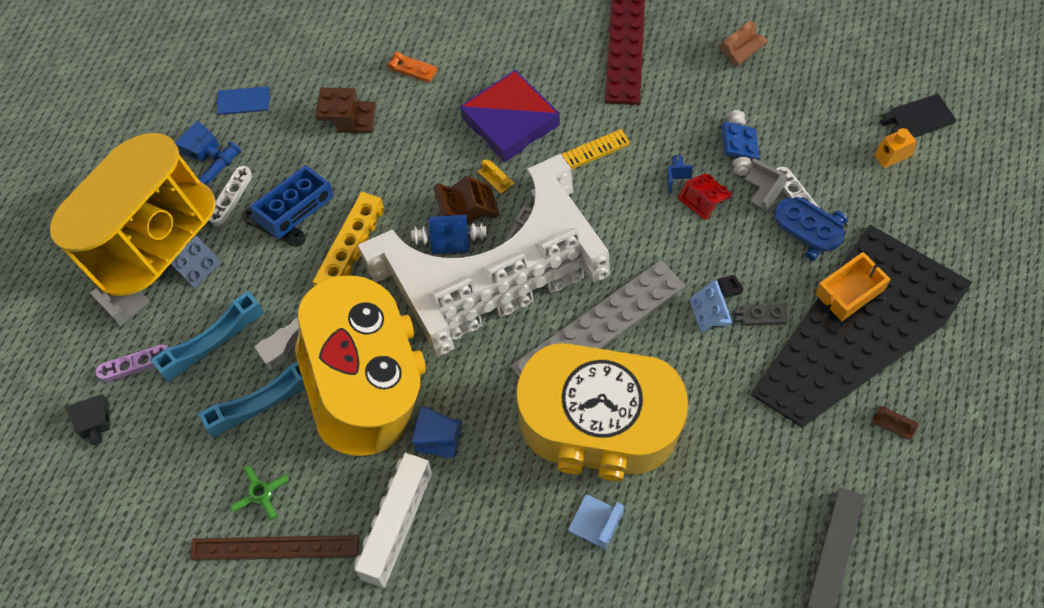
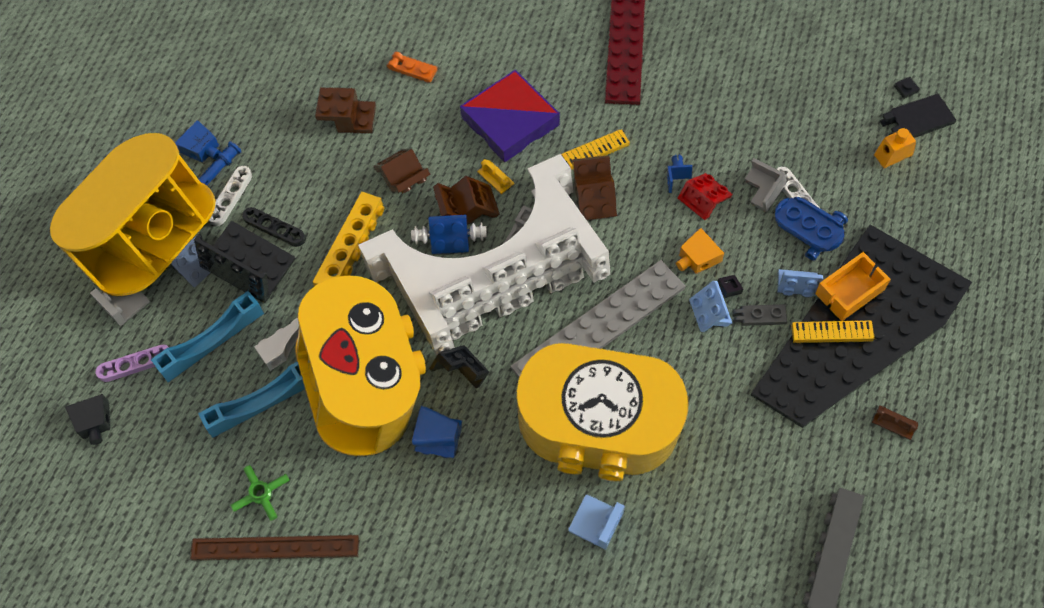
(243, 100): blue piece -> none
(245, 261): none -> black bracket
(291, 202): blue brick -> none
(393, 520): white brick -> none
(402, 171): none -> reddish brown bracket
(464, 361): none -> black panel
(595, 187): none -> reddish brown bracket
(699, 253): none -> light orange torso
(739, 142): blue plate -> none
(742, 43): nougat piece -> none
(798, 282): none -> light blue bracket
(832, 331): none -> yellow tile
(906, 87): none -> black plate

